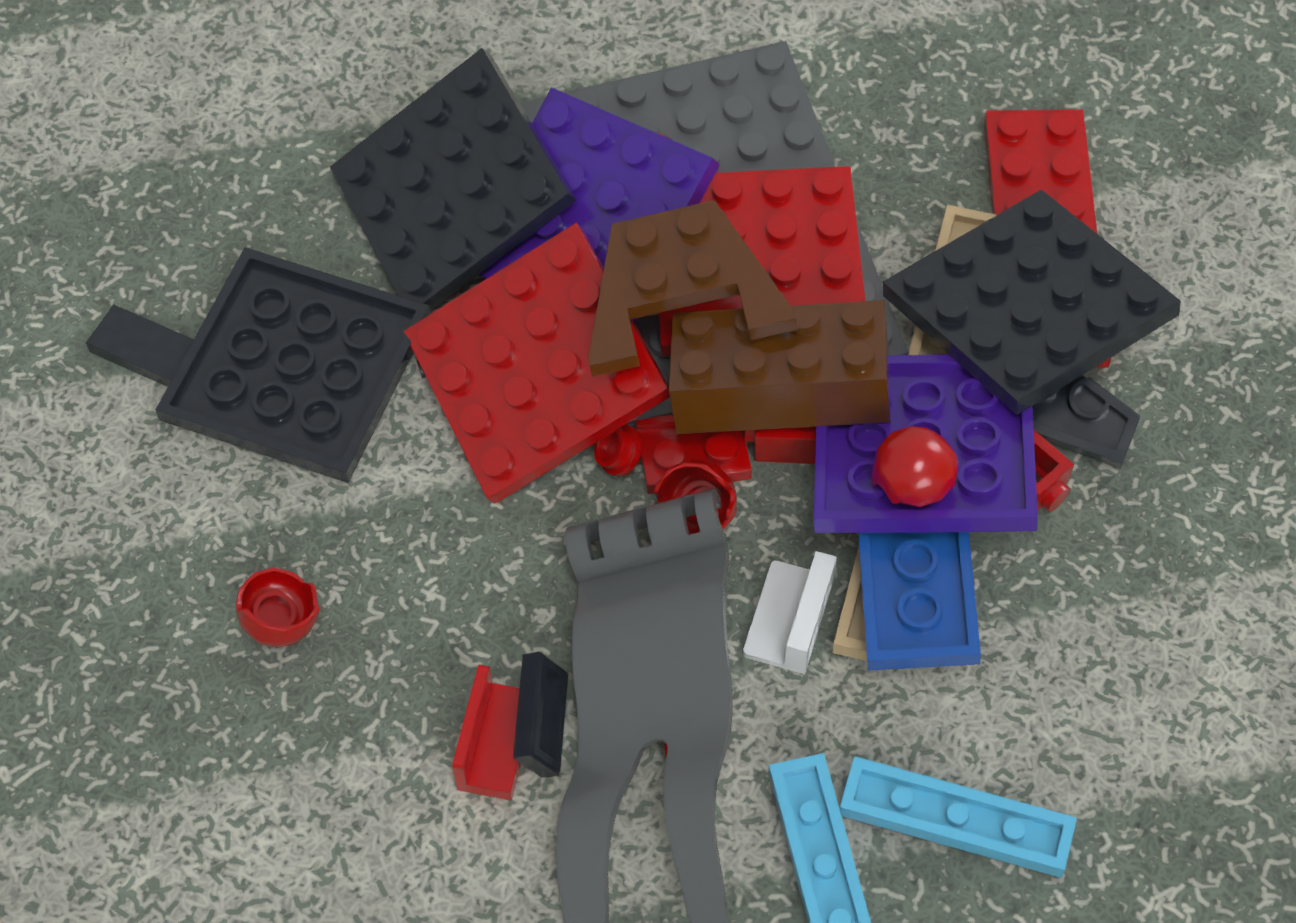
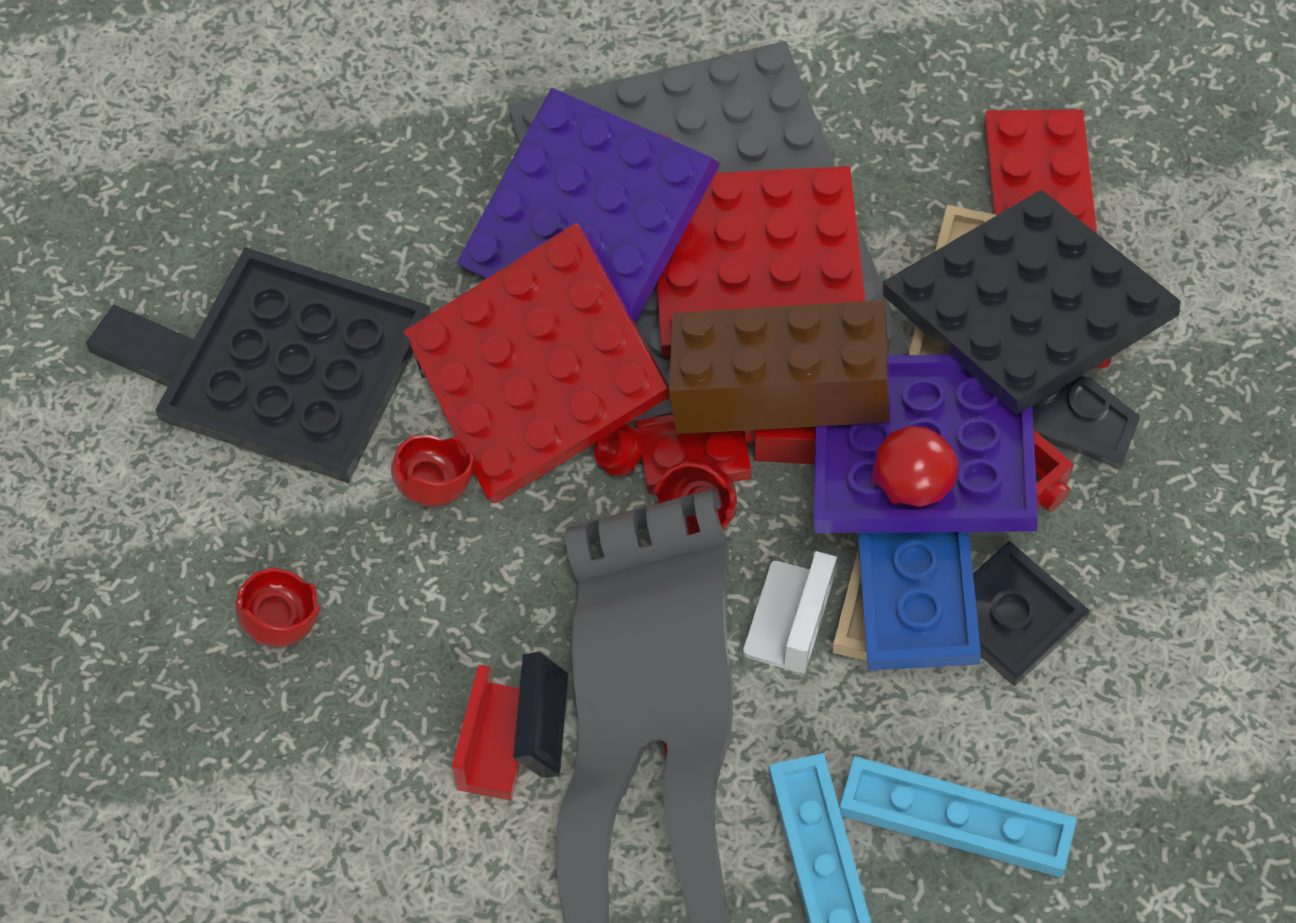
(432, 469): none -> red hair
(452, 183): black plate -> none
(676, 263): reddish brown wing -> none
(1021, 613): none -> black tile

